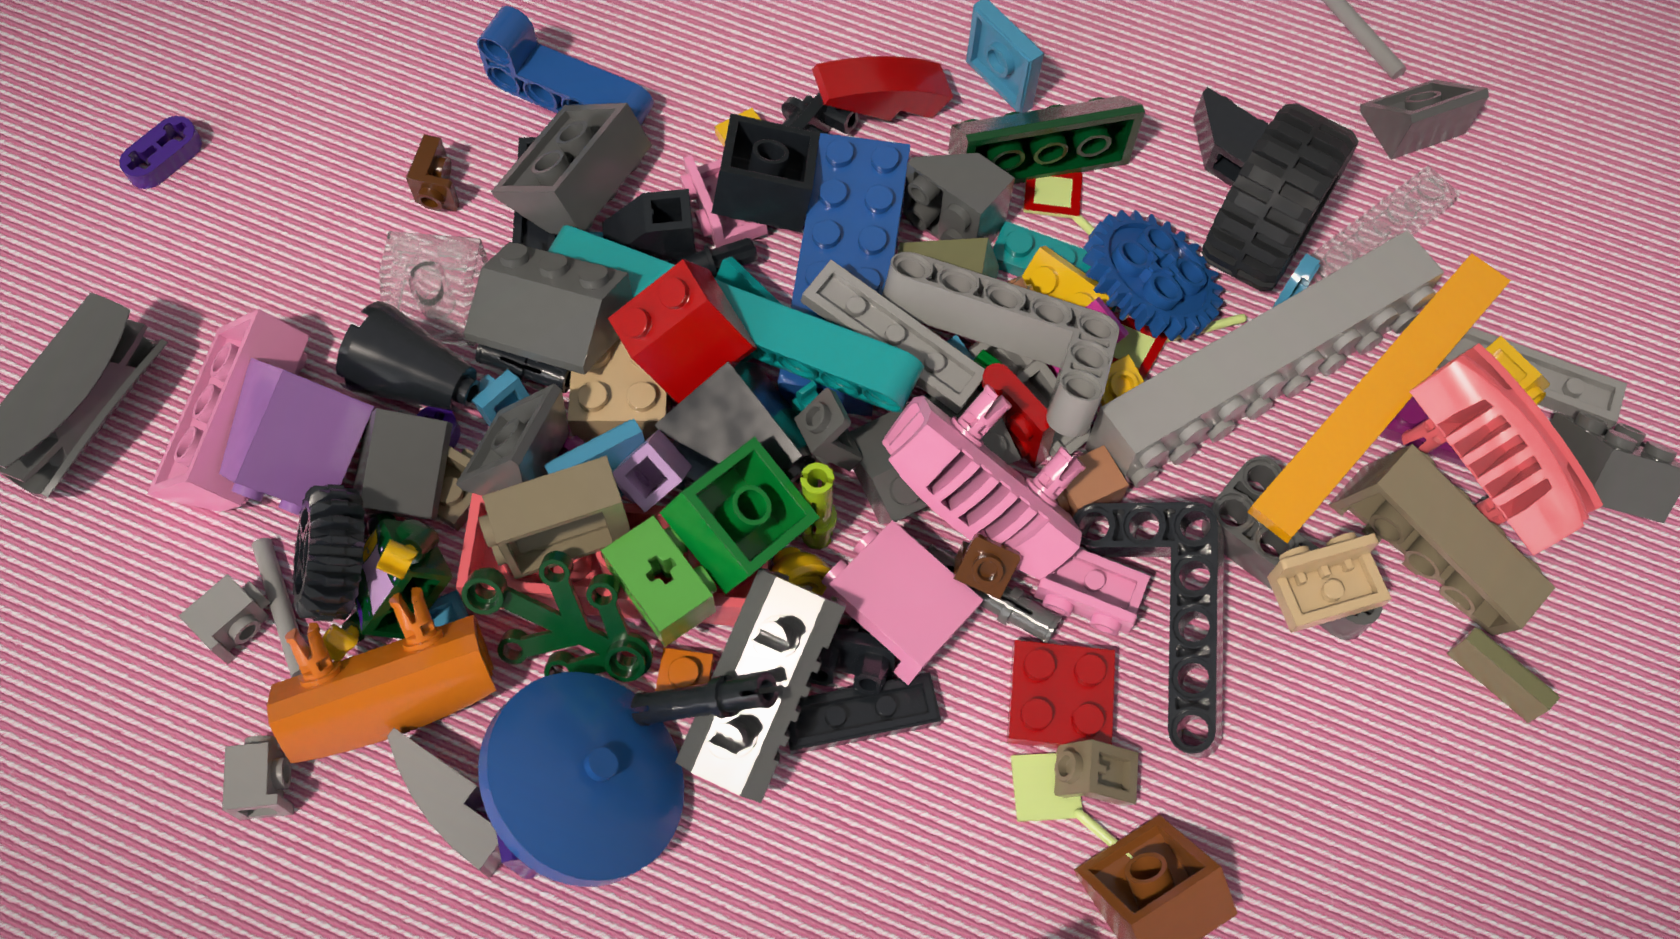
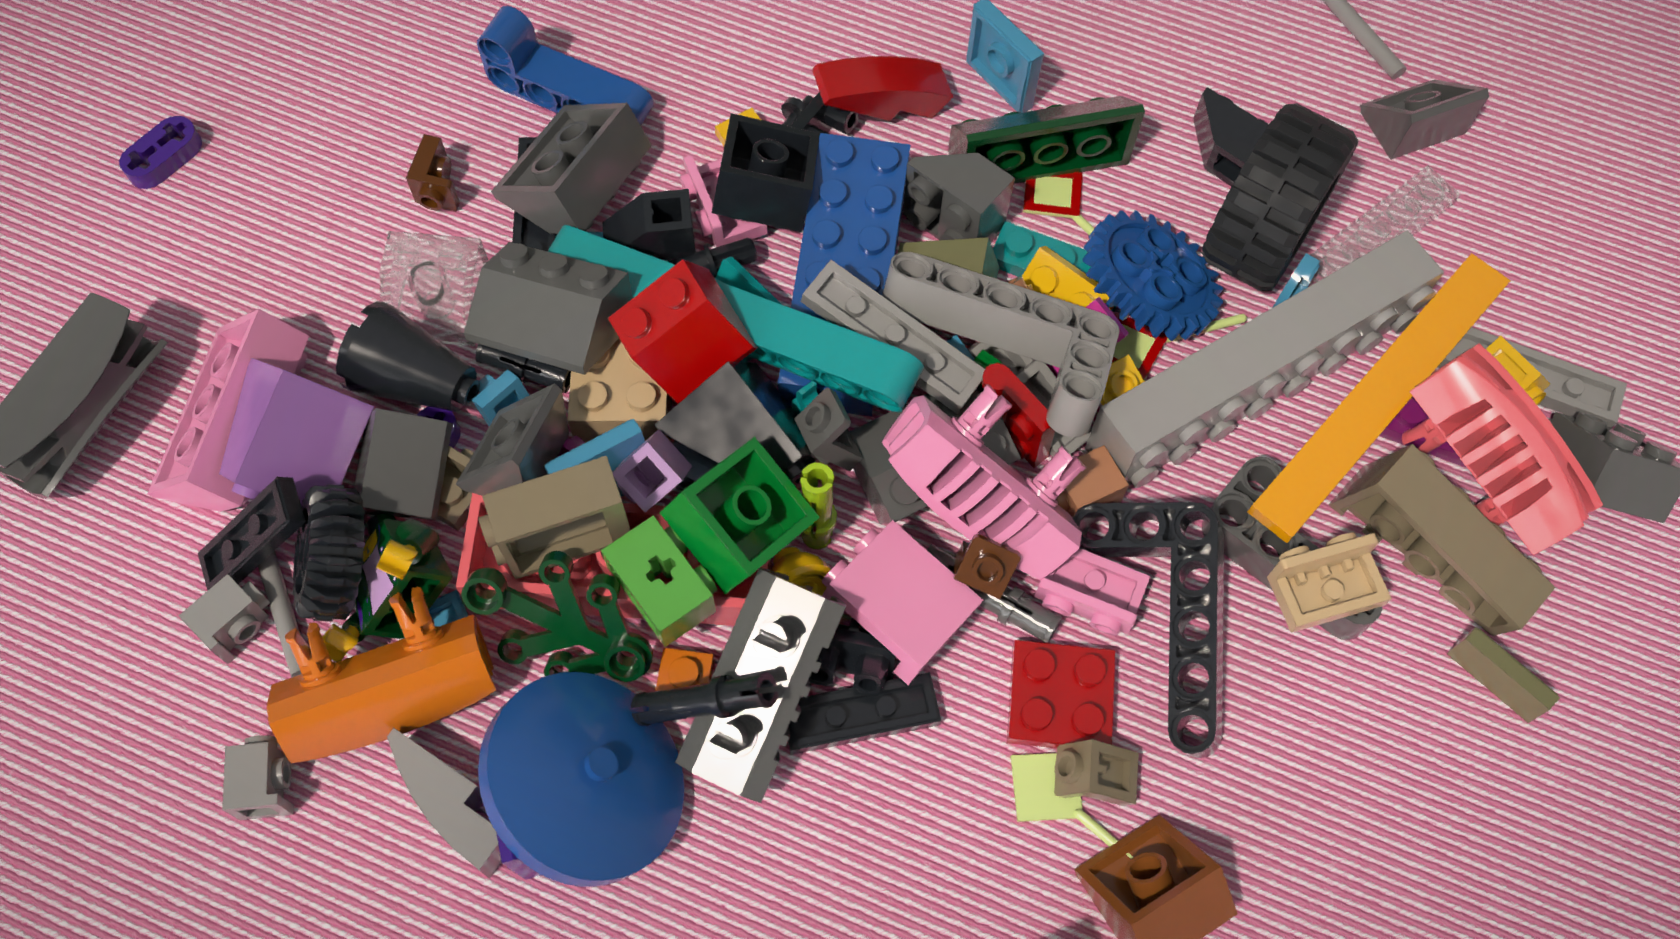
(253, 533): none -> black tile

